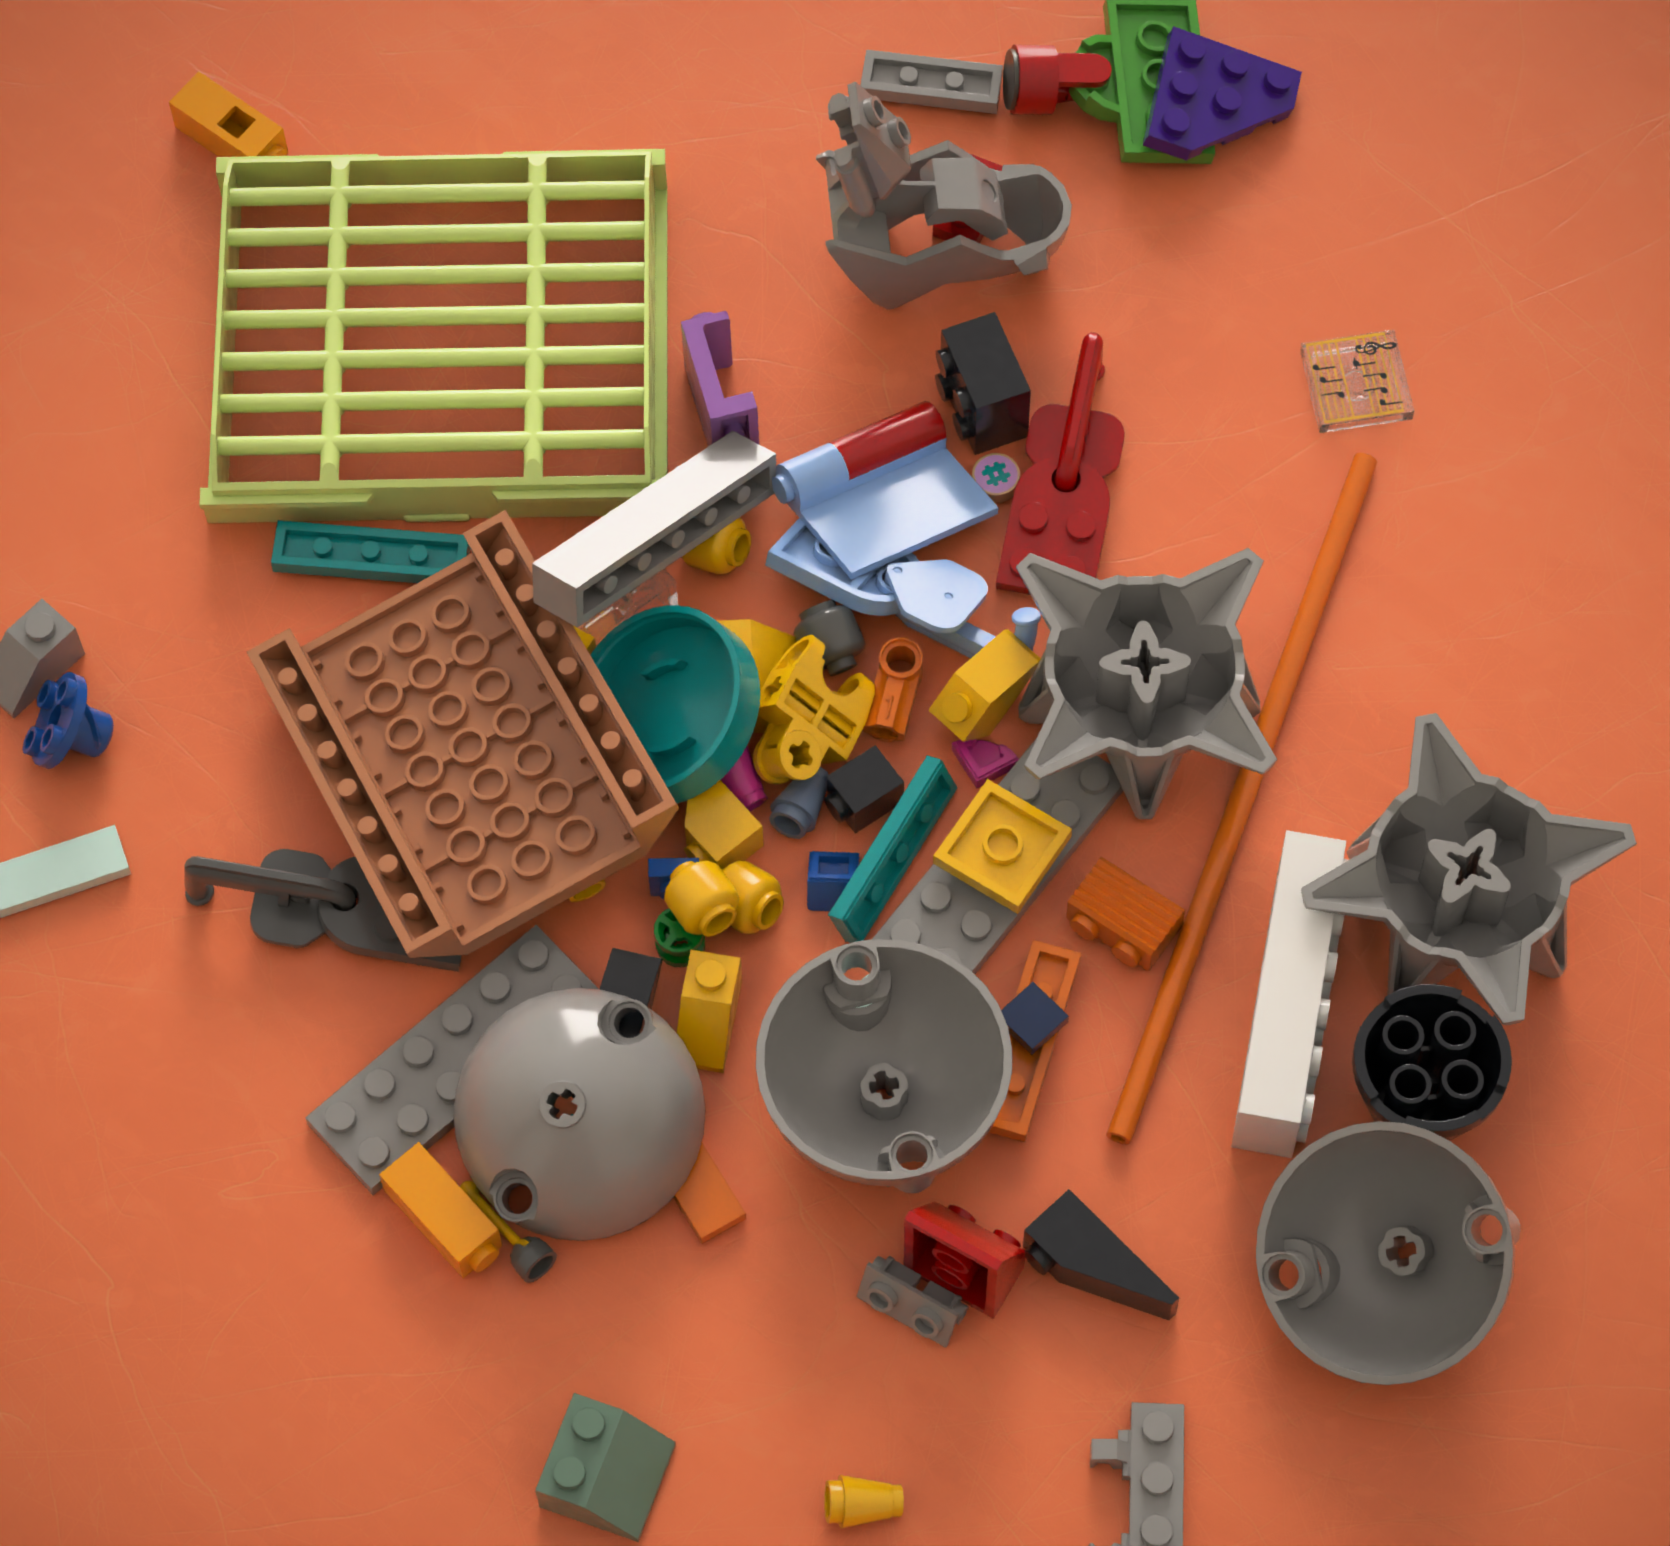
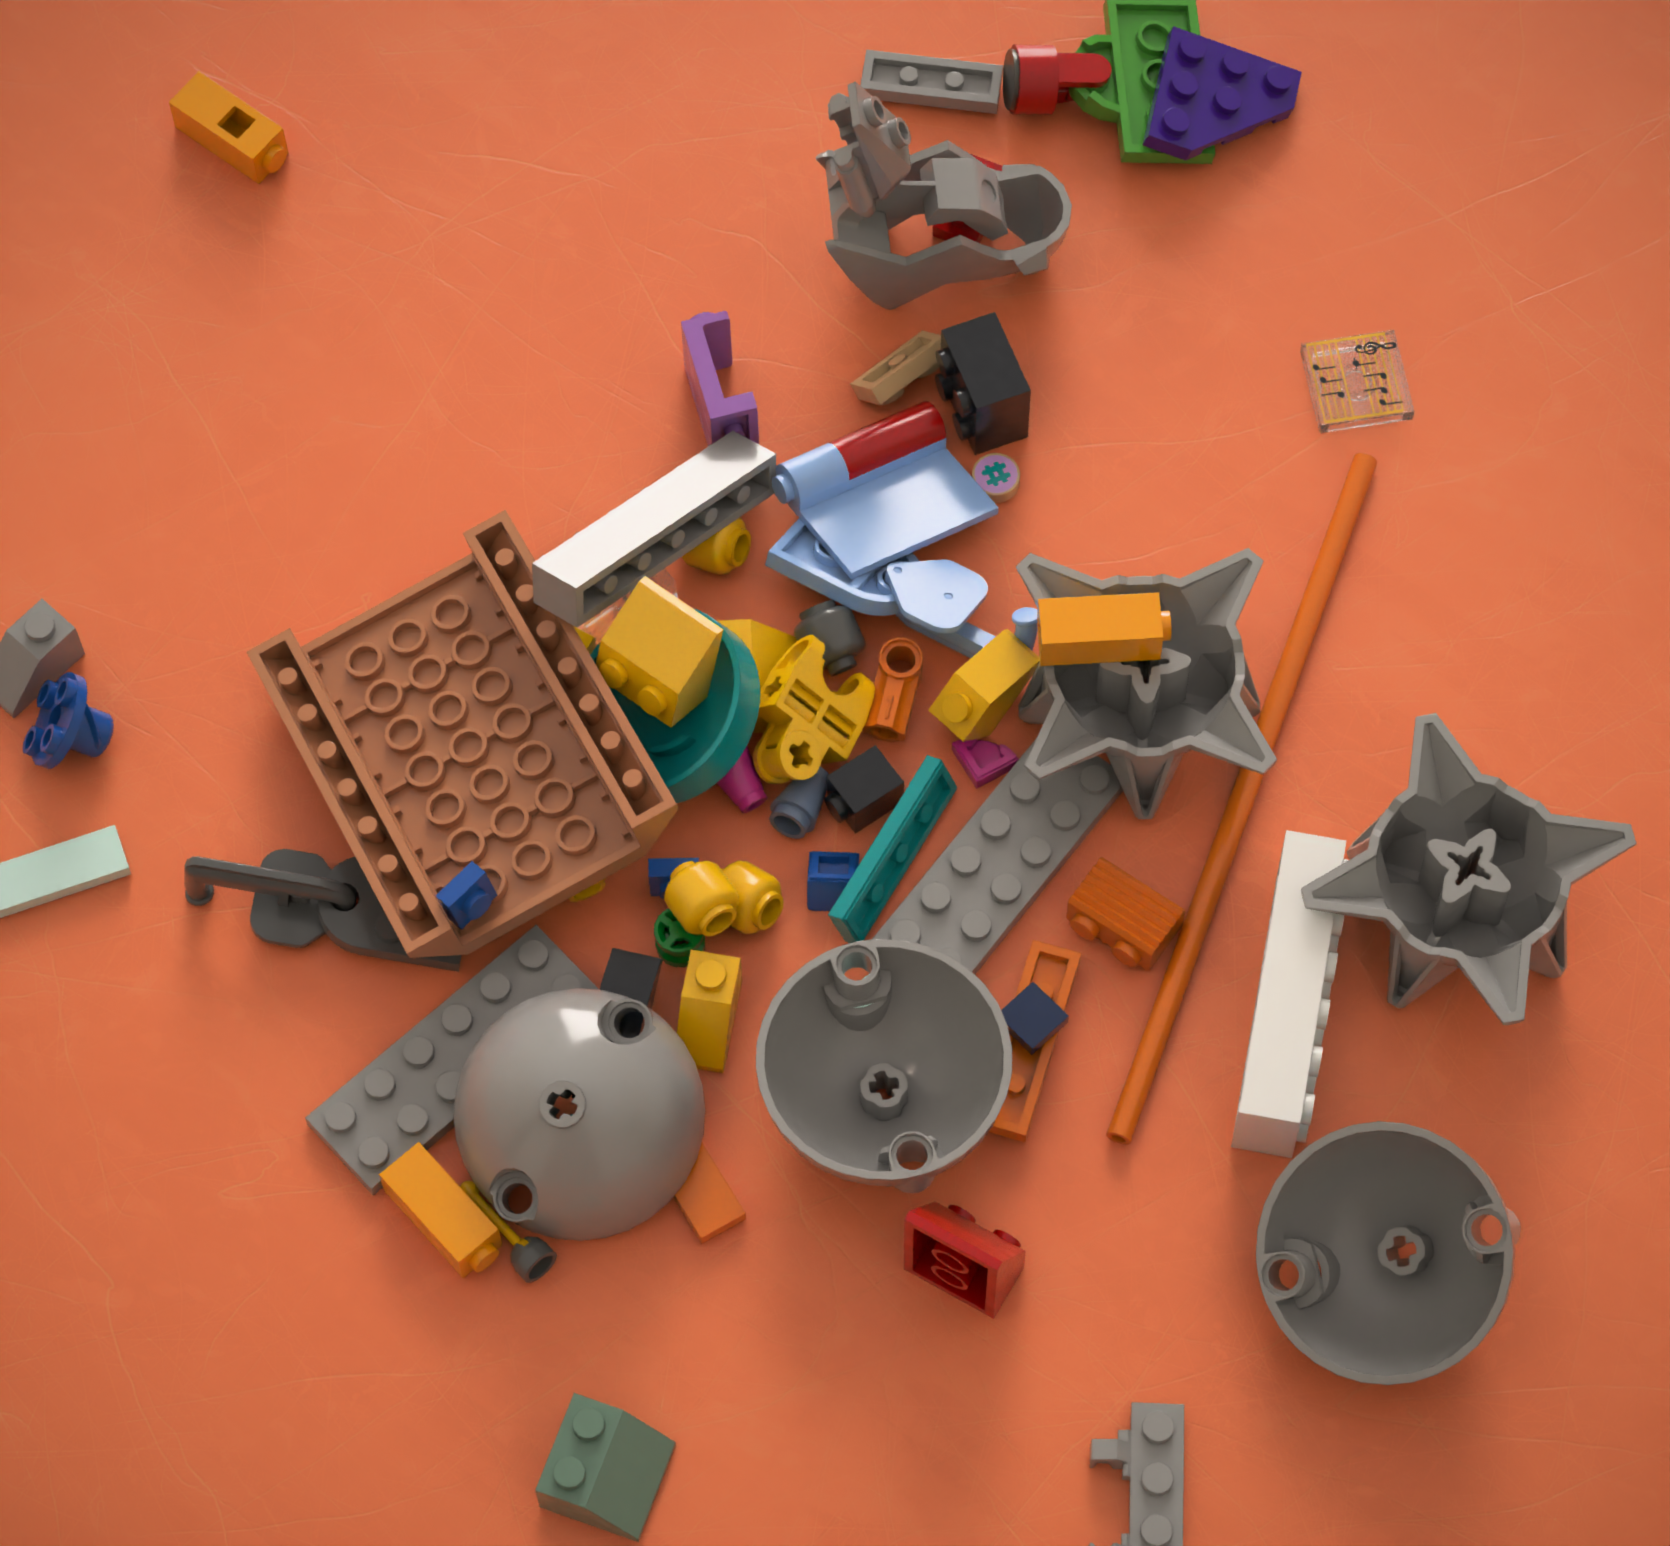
(363, 551): teal plate -> none
(438, 179): yellowish green bar -> none
(467, 895): none -> blue plate
(660, 653): none -> yellow slope
(720, 827): yellow slope -> none
(861, 1501): yellow cone -> none
(888, 378): none -> tan plate
(892, 1290): light grey hinge -> none
(1002, 846): yellow plate -> none
(1062, 498): red plate -> none
(1090, 1257): black slope -> none
(1101, 629): none -> light orange brick
(1431, 1060): black cone -> none

